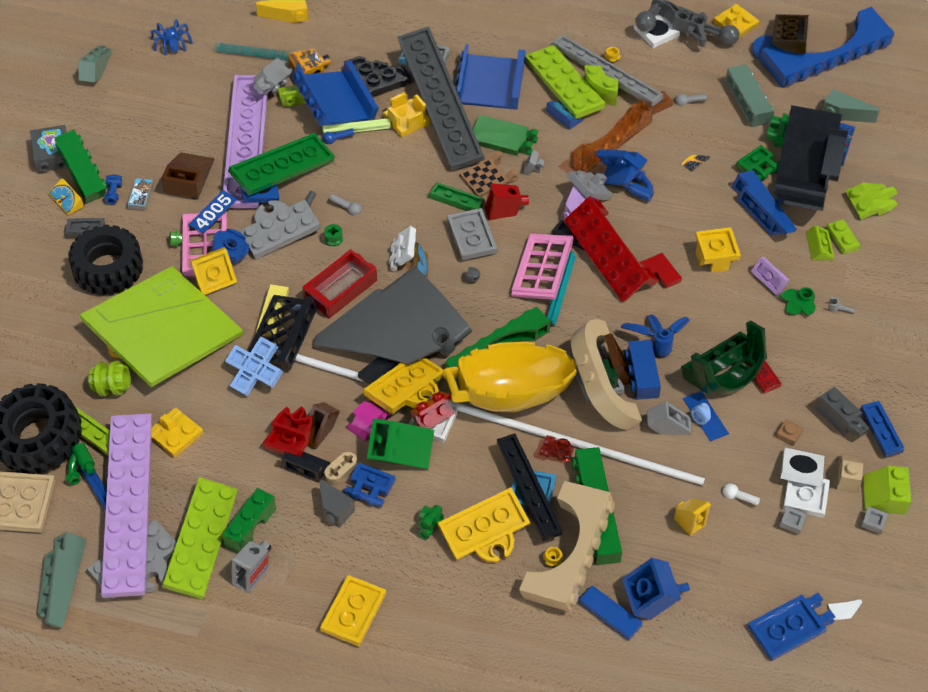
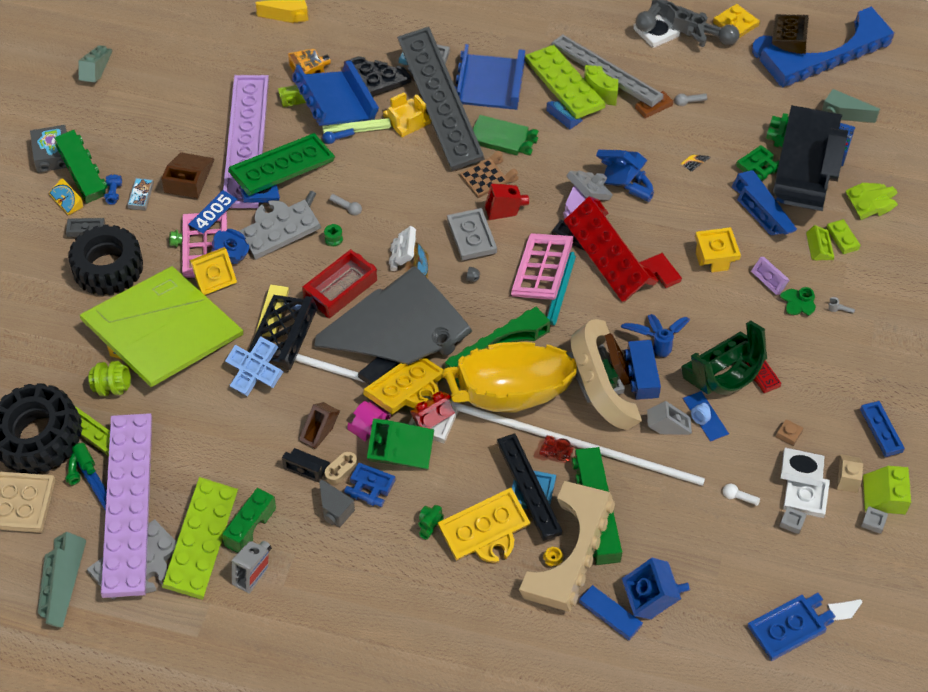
(171, 36): blue animal -> none
(175, 432): yellow hinge -> none
(249, 49): teal piece -> none
(272, 77): light grey hinge -> none
(289, 432): red plate -> none
(353, 610): yellow plate -> none
(455, 197): green tile -> none
(533, 163): light grey tile -> none
(612, 54): yellow plate -> none
(634, 120): clear orange arch -> none
(692, 515): yellow slope -> none
(749, 95): sand green brick -> none
(841, 413): dark grey hinge -> none

